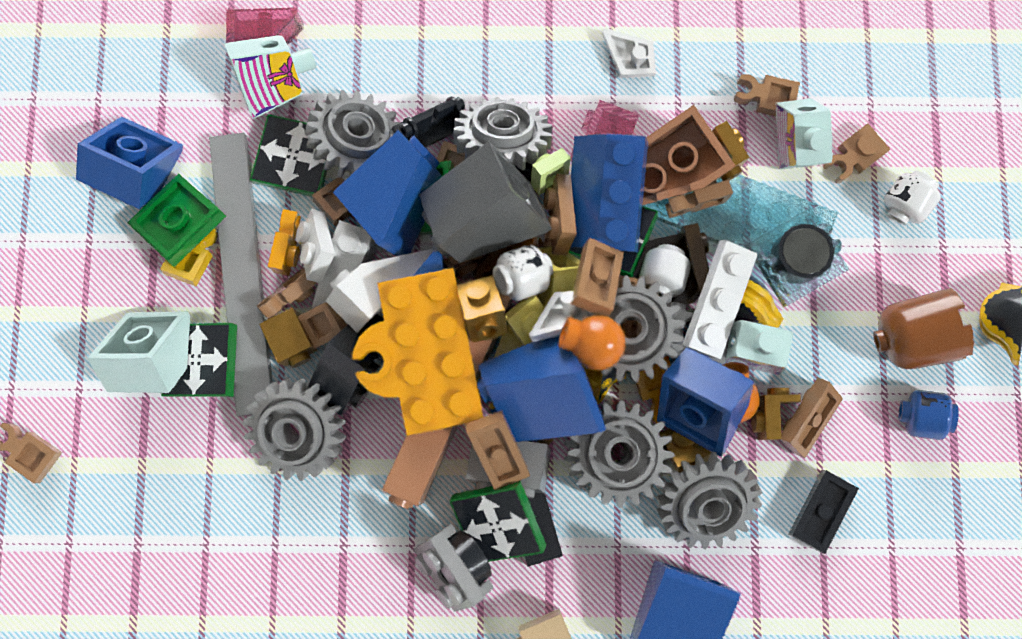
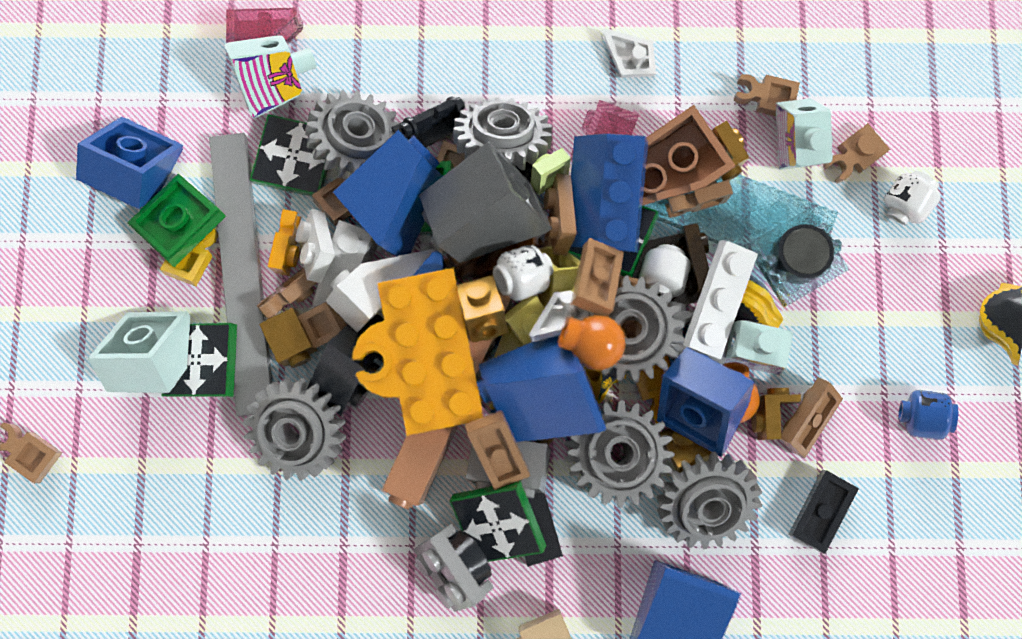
(924, 331): dark orange cylinder -> none

